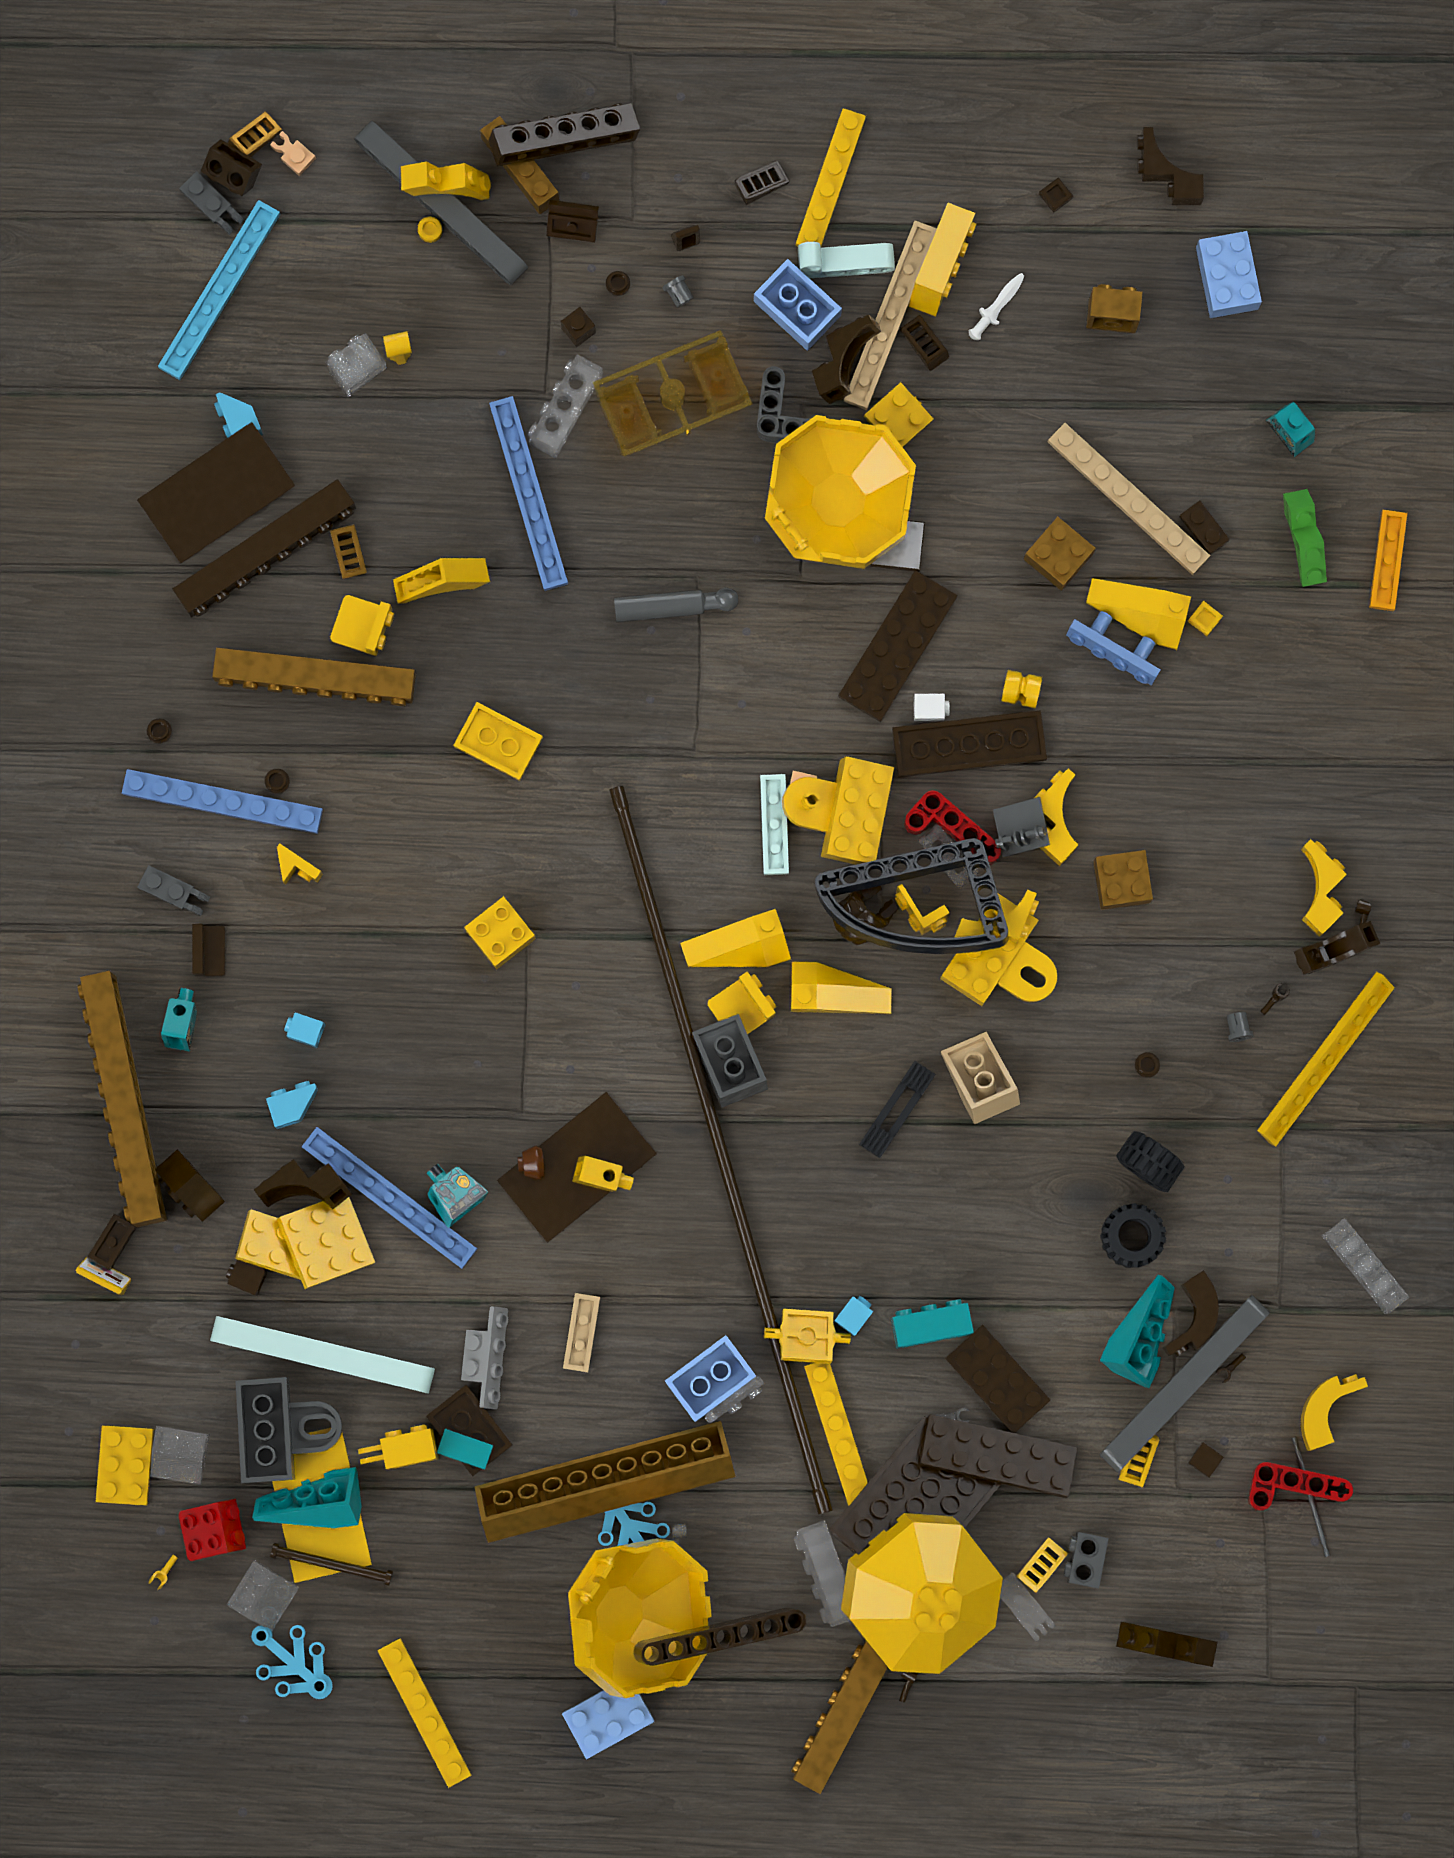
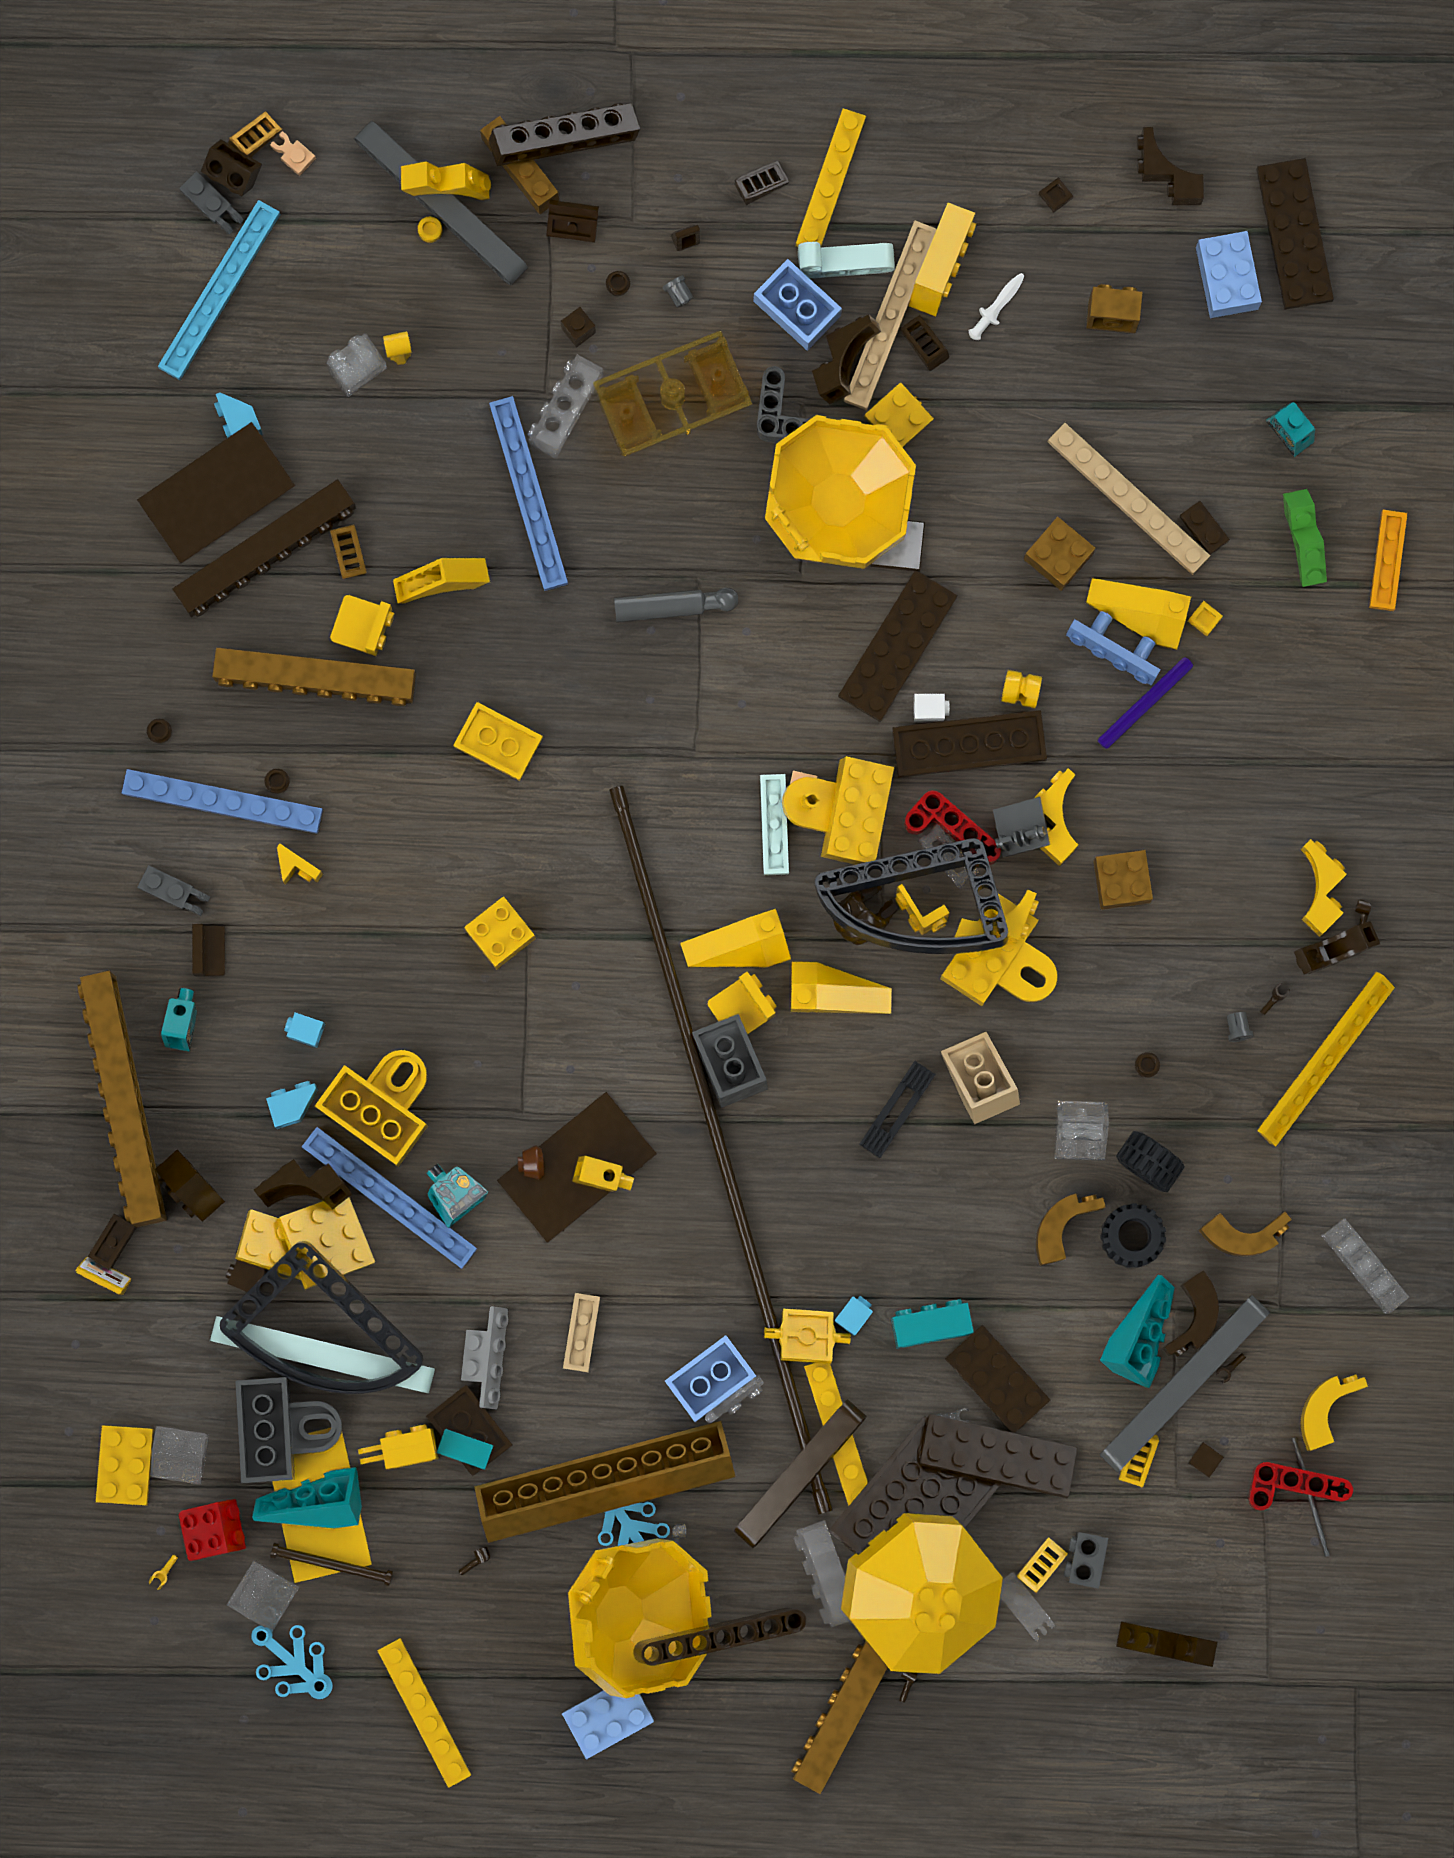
(343, 1301): none -> black beam
(378, 1109): none -> yellow brick
(482, 1555): none -> dark brown hand
(800, 1473): none -> dark brown beam
(1049, 1234): none -> pearl gold arch
(1081, 1130): none -> clear slope
(1145, 702): none -> dark purple axle
(1233, 1242): none -> pearl gold arch
(1295, 233): none -> dark brown plate

